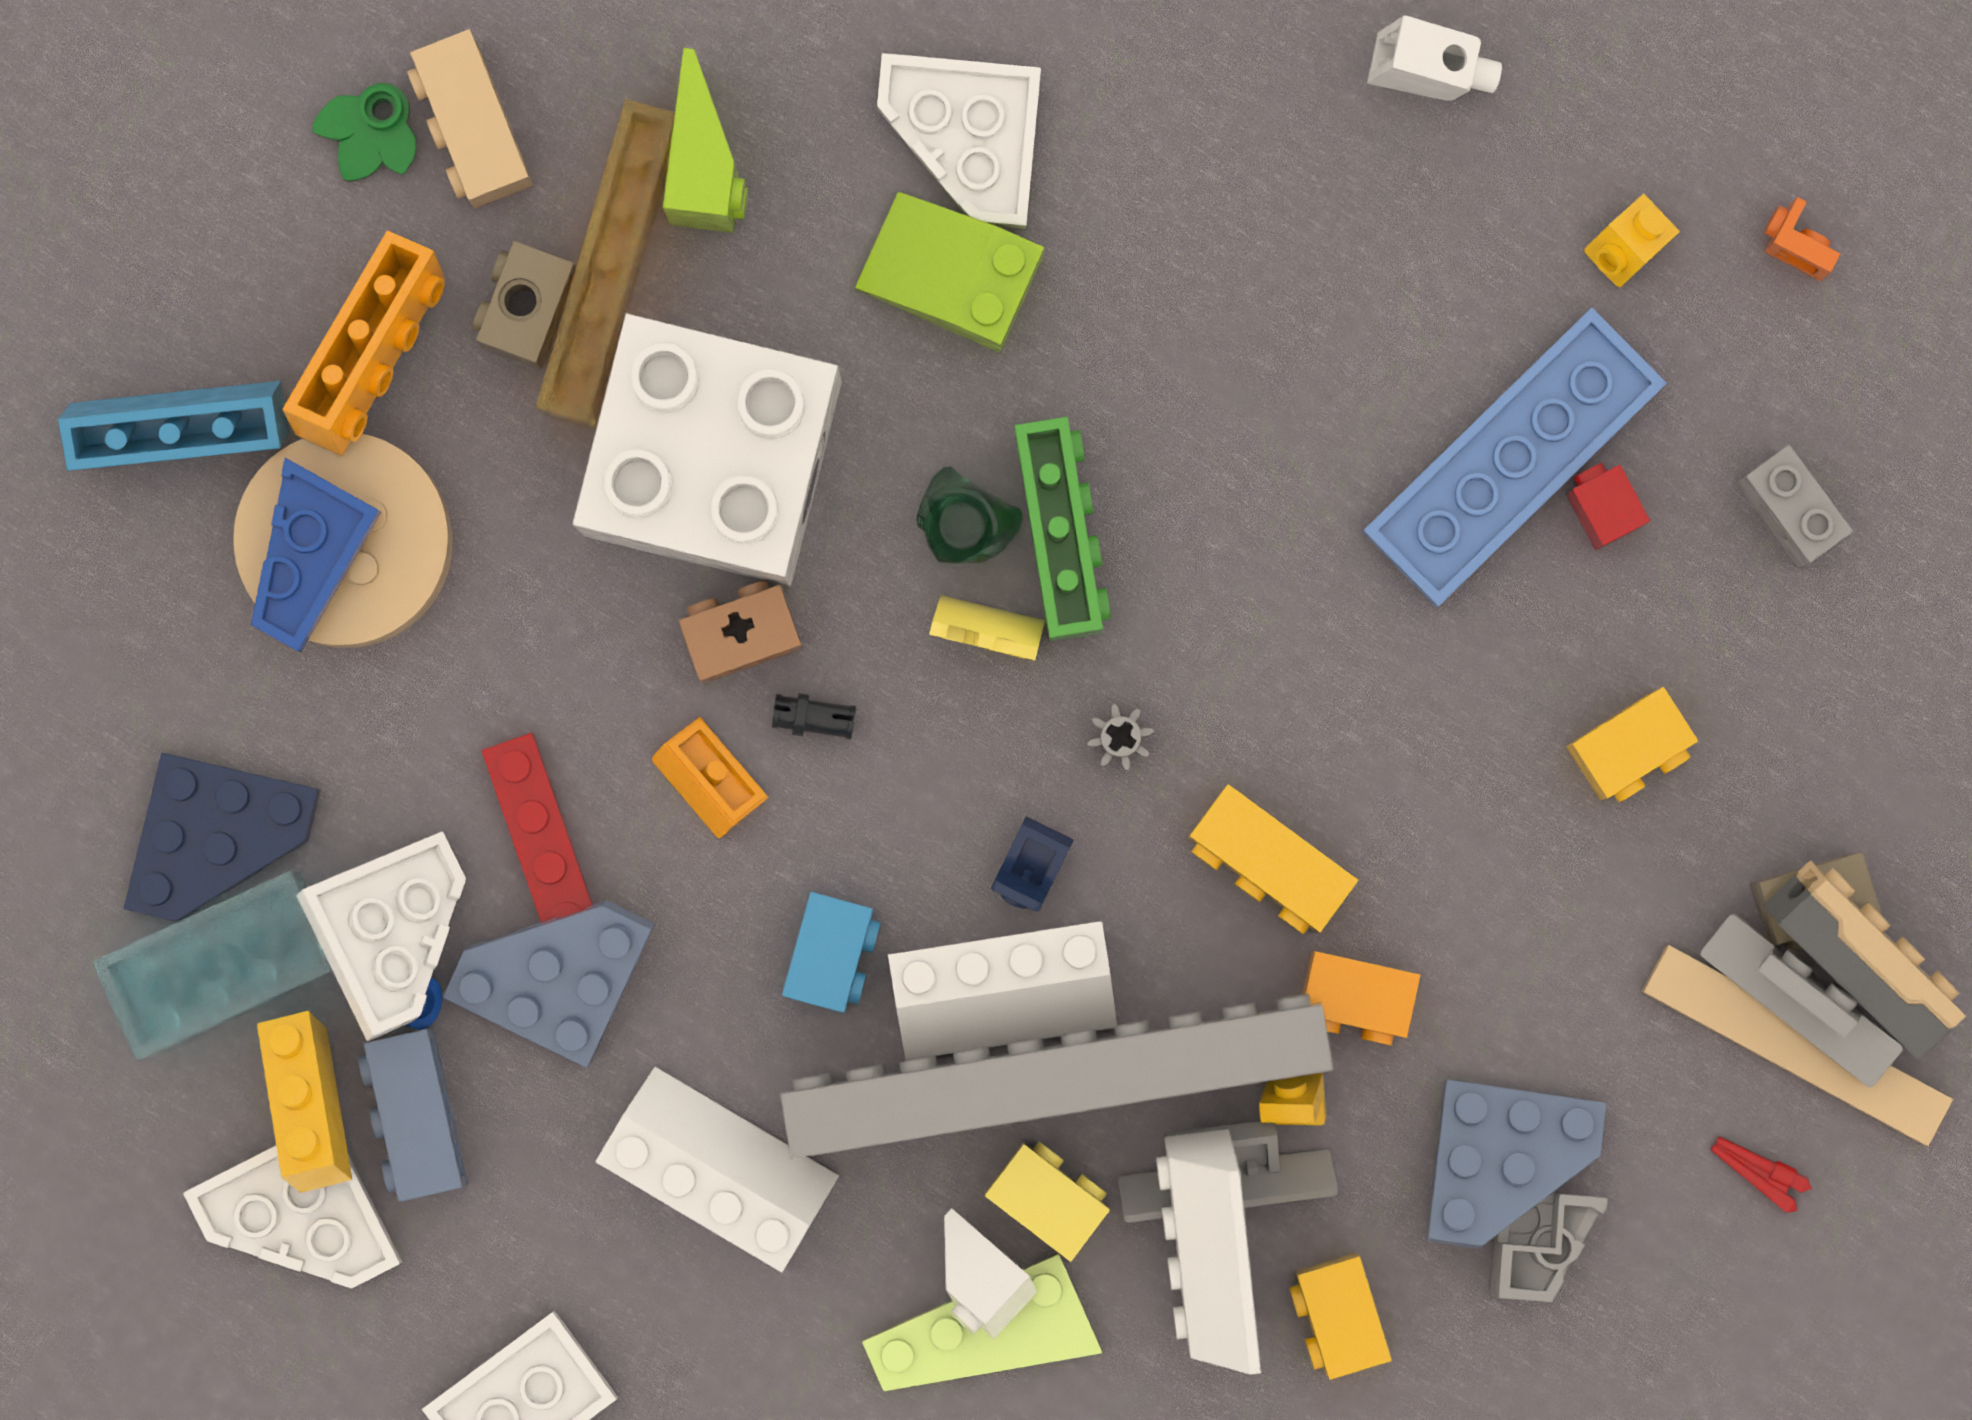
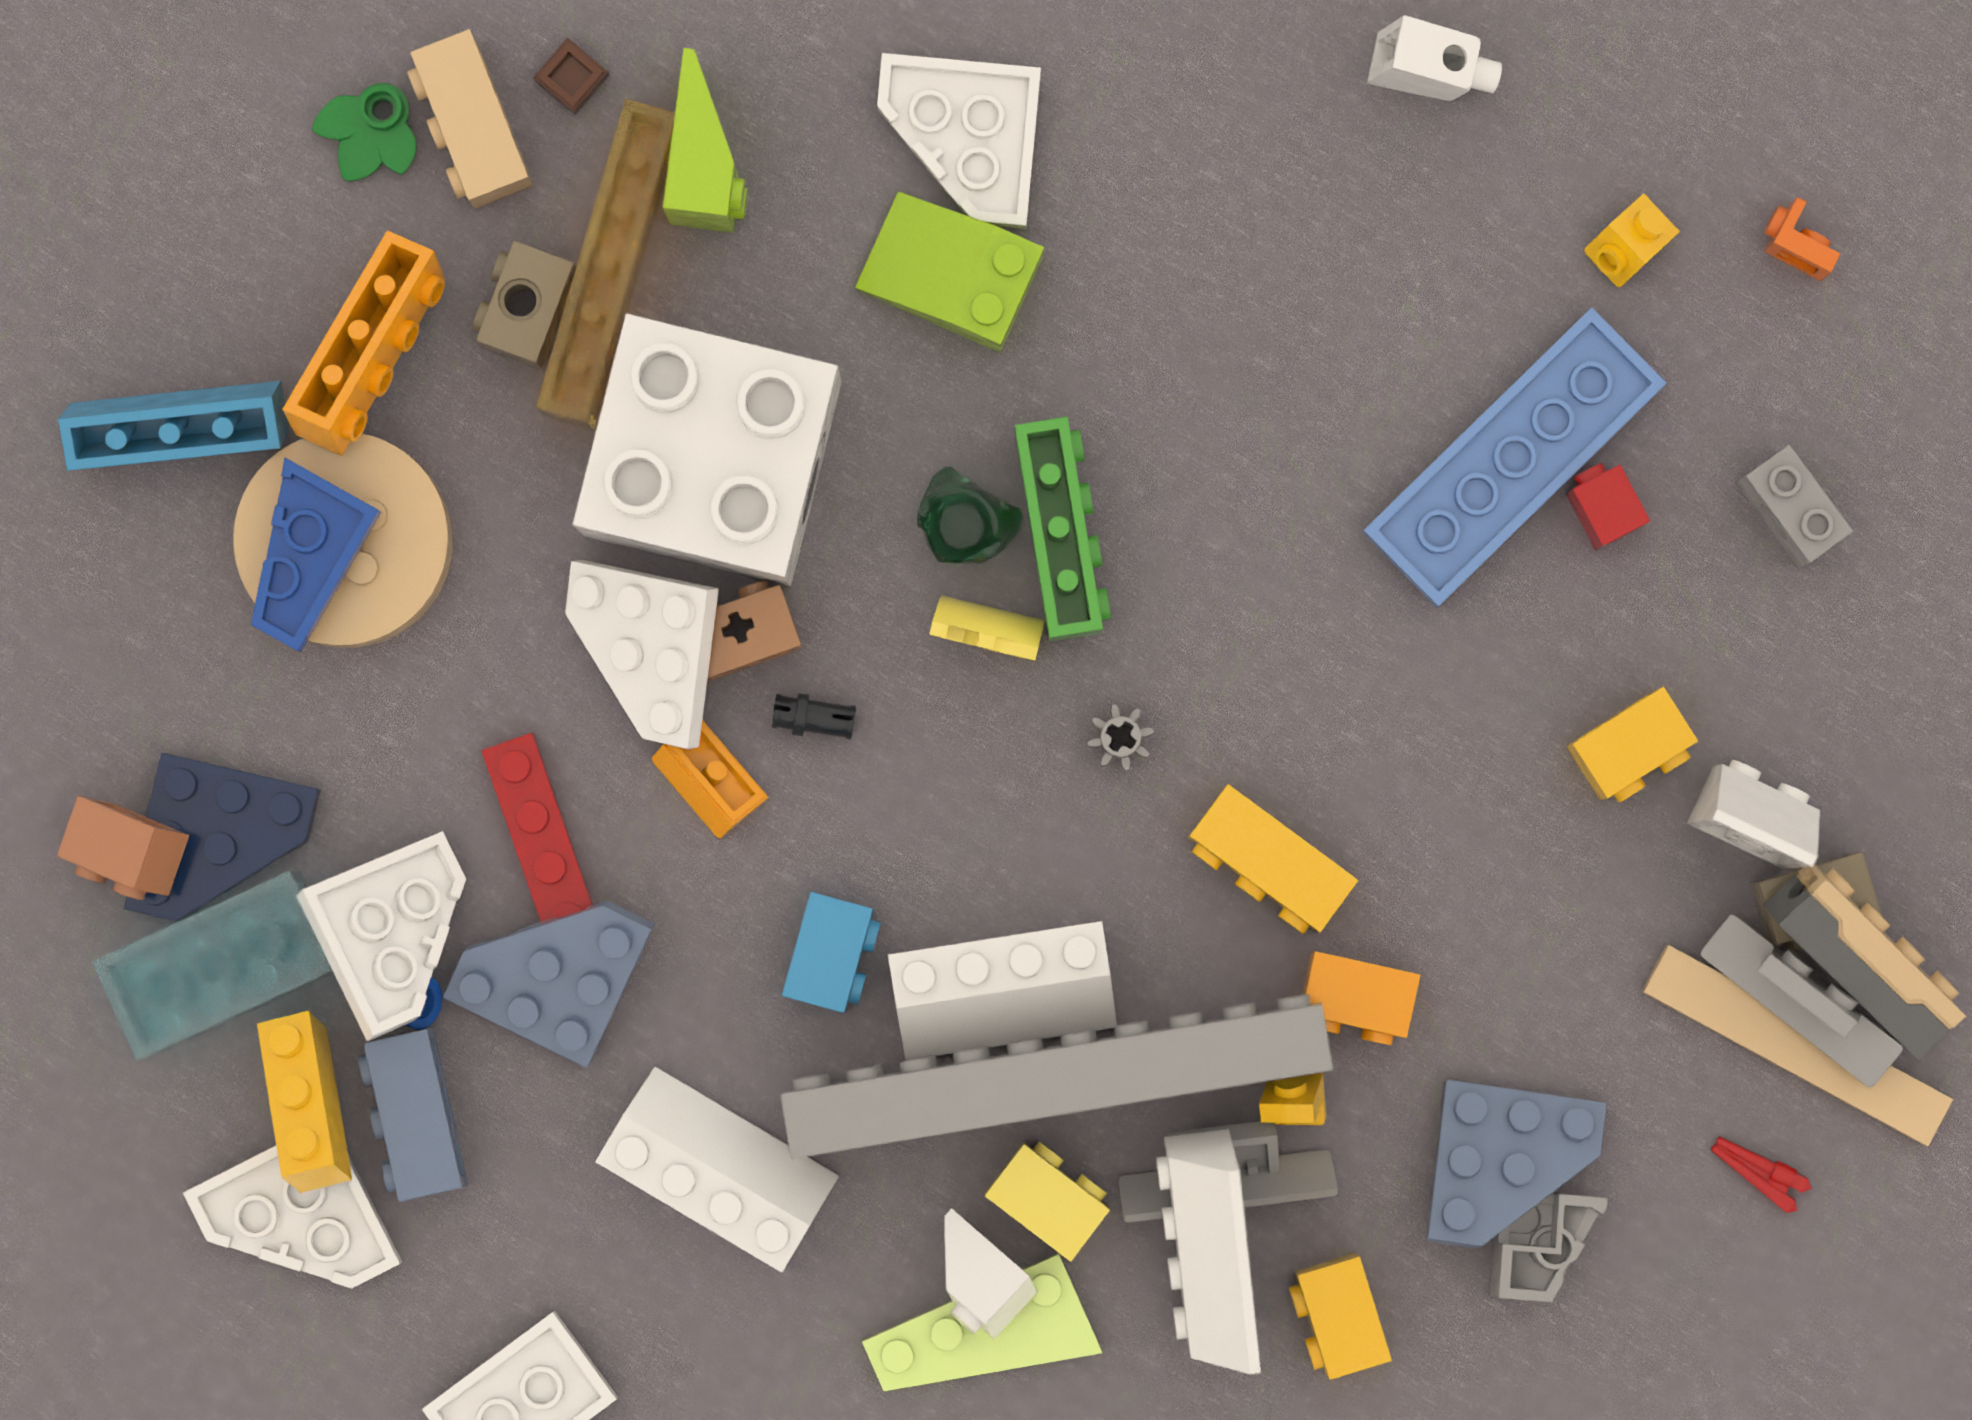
(122, 847): none -> nougat brick
(571, 76): none -> reddish brown tile
(649, 644): none -> white plate
(1031, 865): dark blue bracket -> none
(1758, 818): none -> white slope

